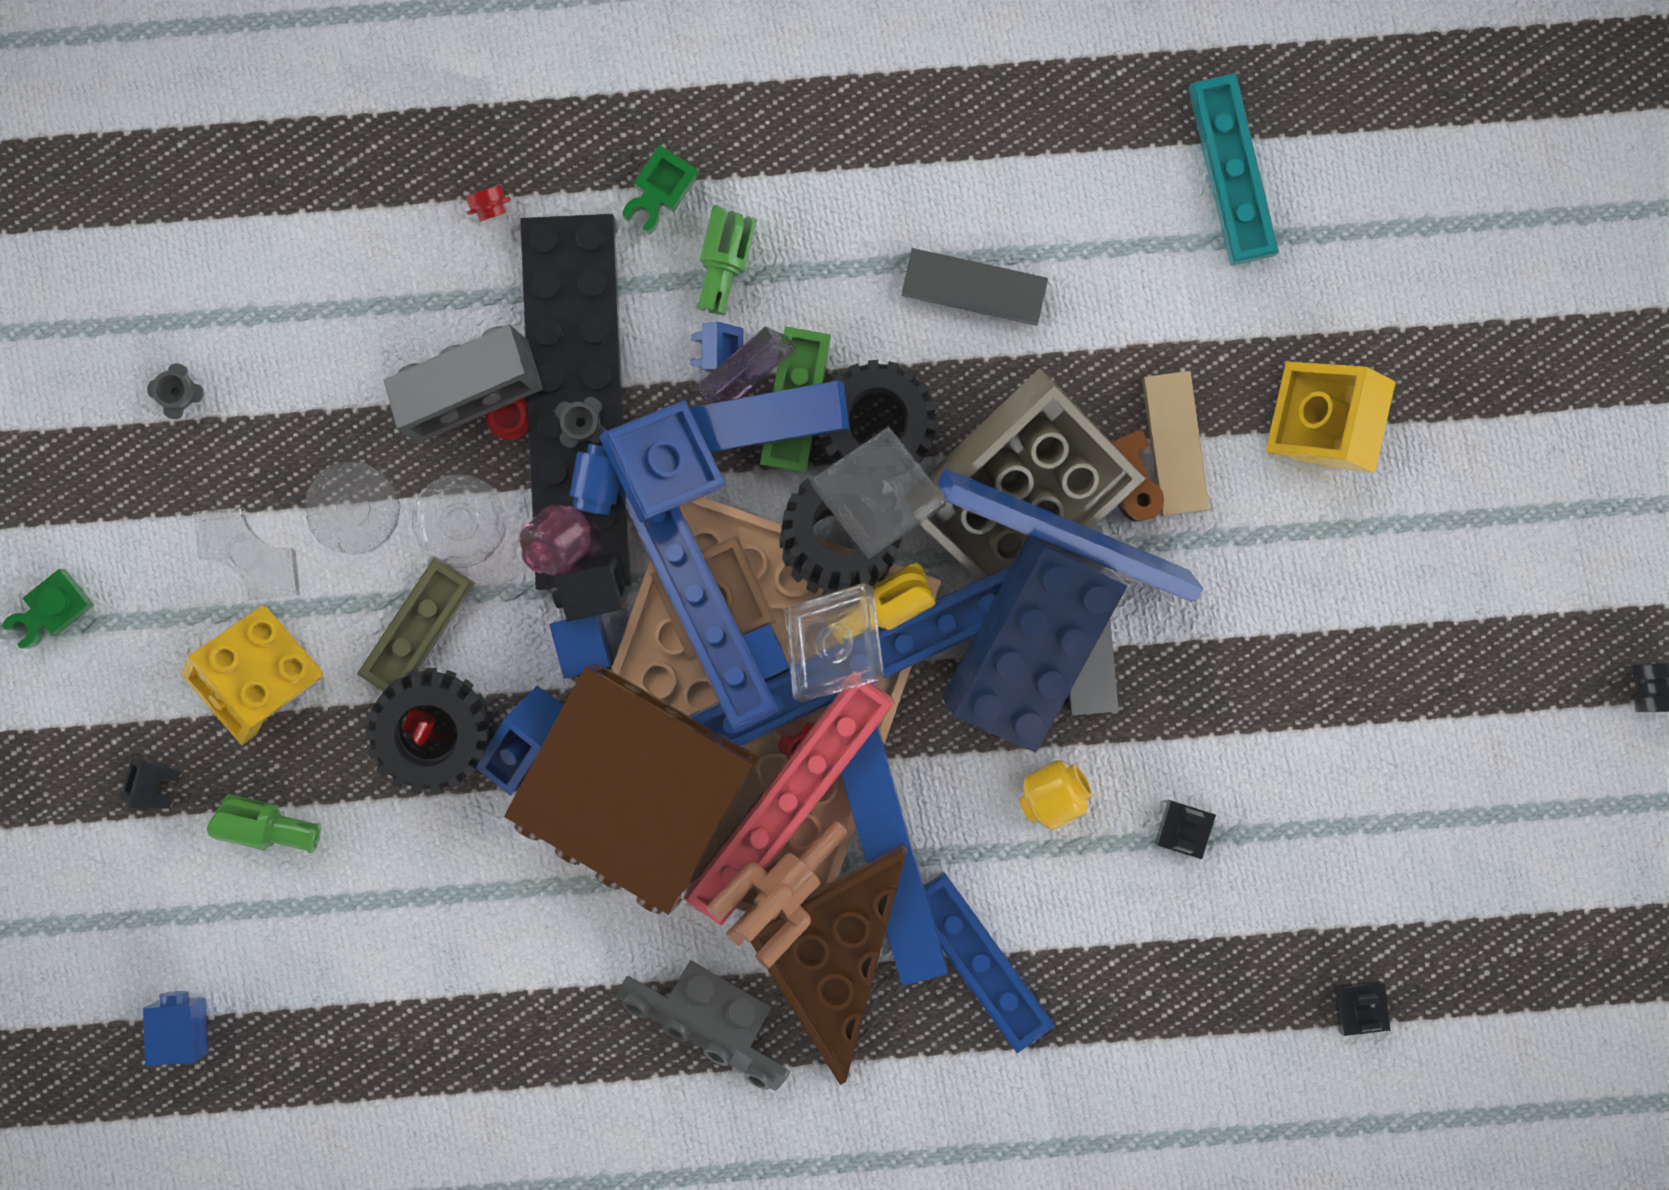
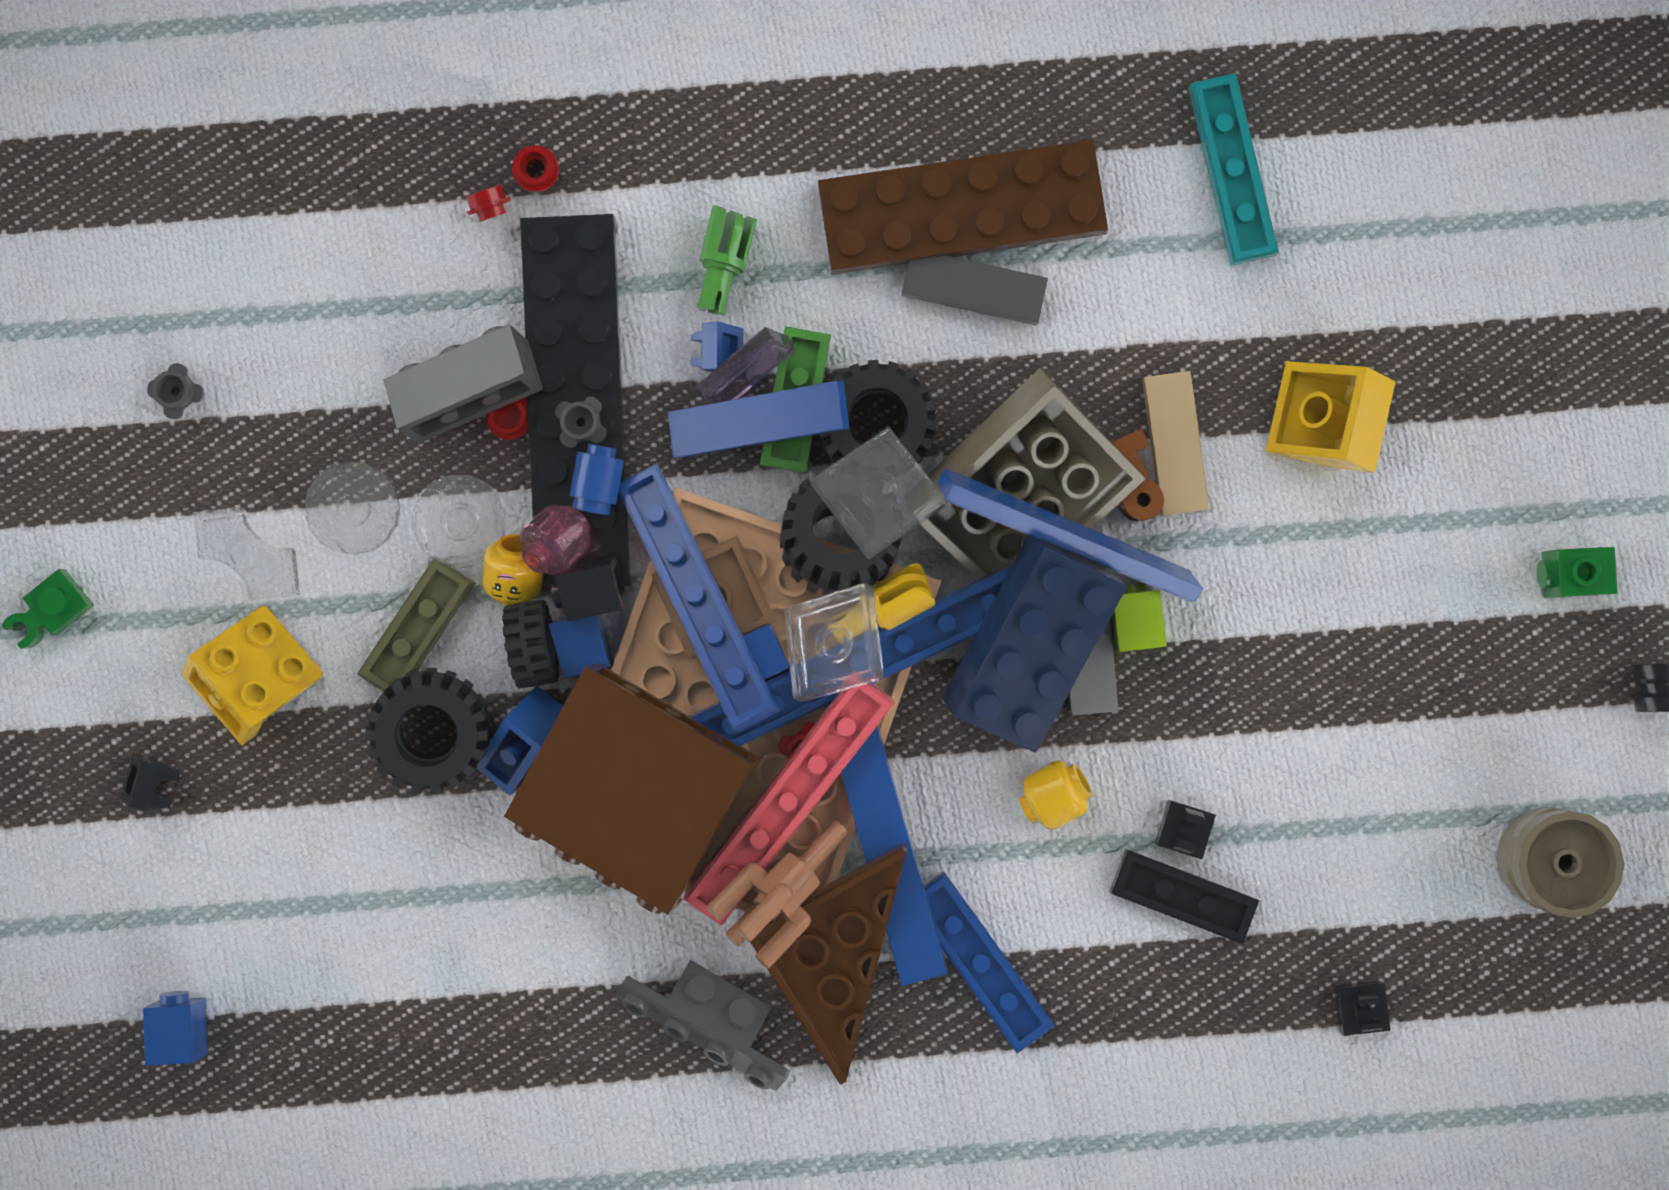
(260, 825): bright green arm -> none
(421, 725): red hand -> none
(507, 575): none -> yellow head
(530, 156): none -> red plate
(530, 644): none -> black tyre
(662, 461): blue tile -> none
(663, 183): green plate -> none
(962, 207): none -> reddish brown plate
(1138, 620): none -> lime brick
(1184, 896): none -> black tile
(1569, 887): none -> dark tan wheel
(1578, 572): none -> green brick

